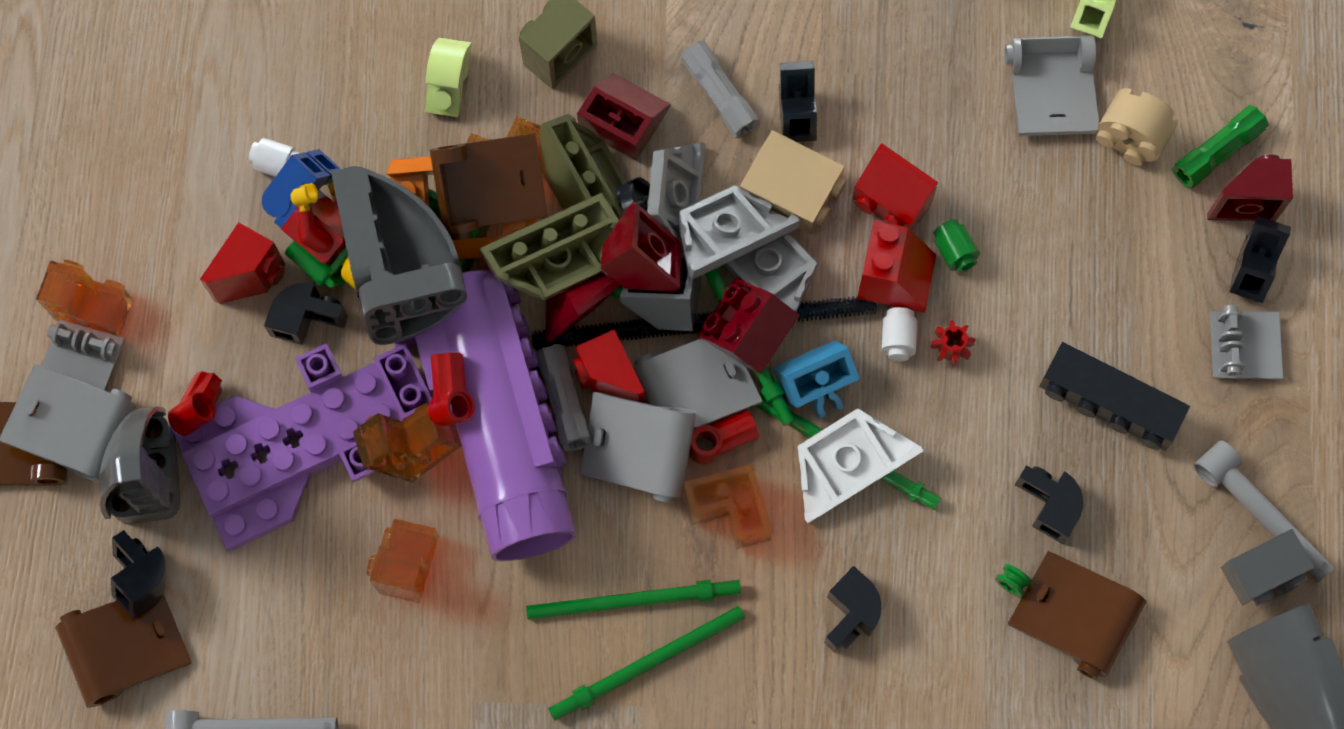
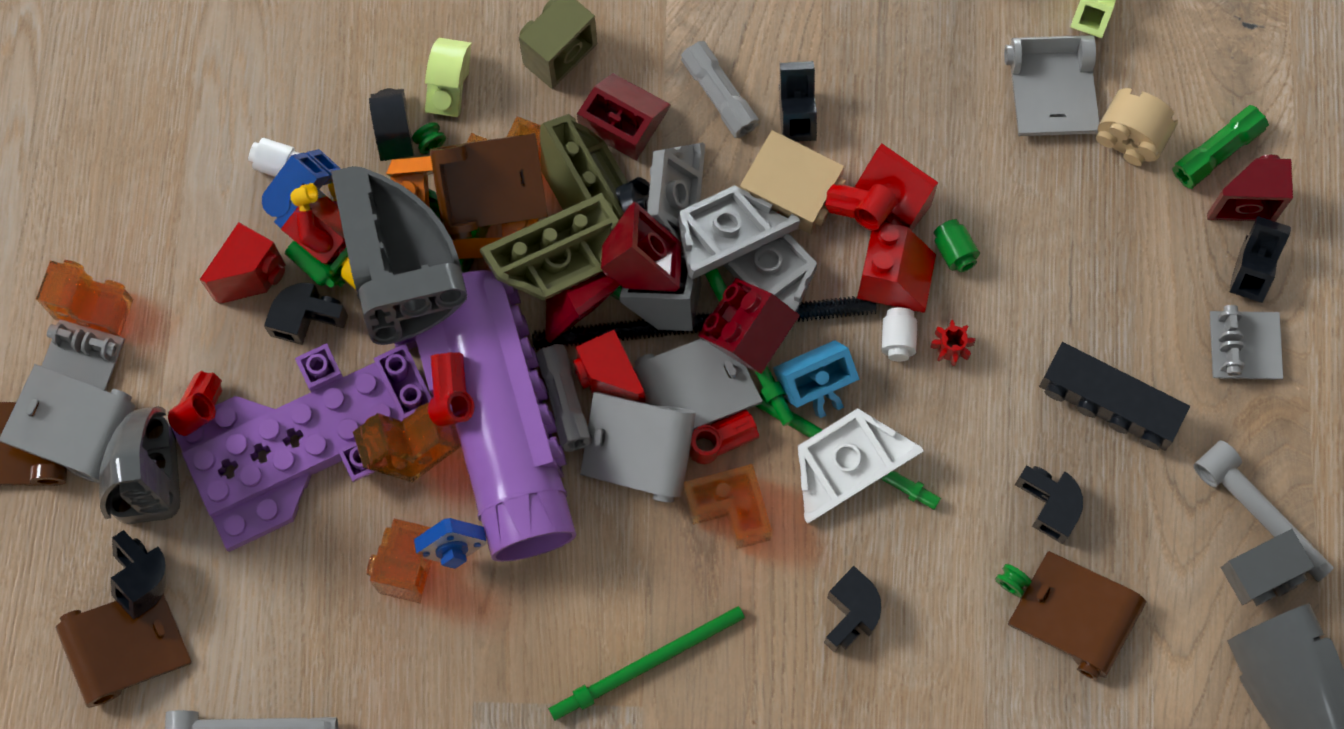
(391, 124): none -> black brick
(428, 137): none -> green bush
(450, 542): none -> blue piece
(703, 591): green bar -> none
(867, 206): none -> red piece

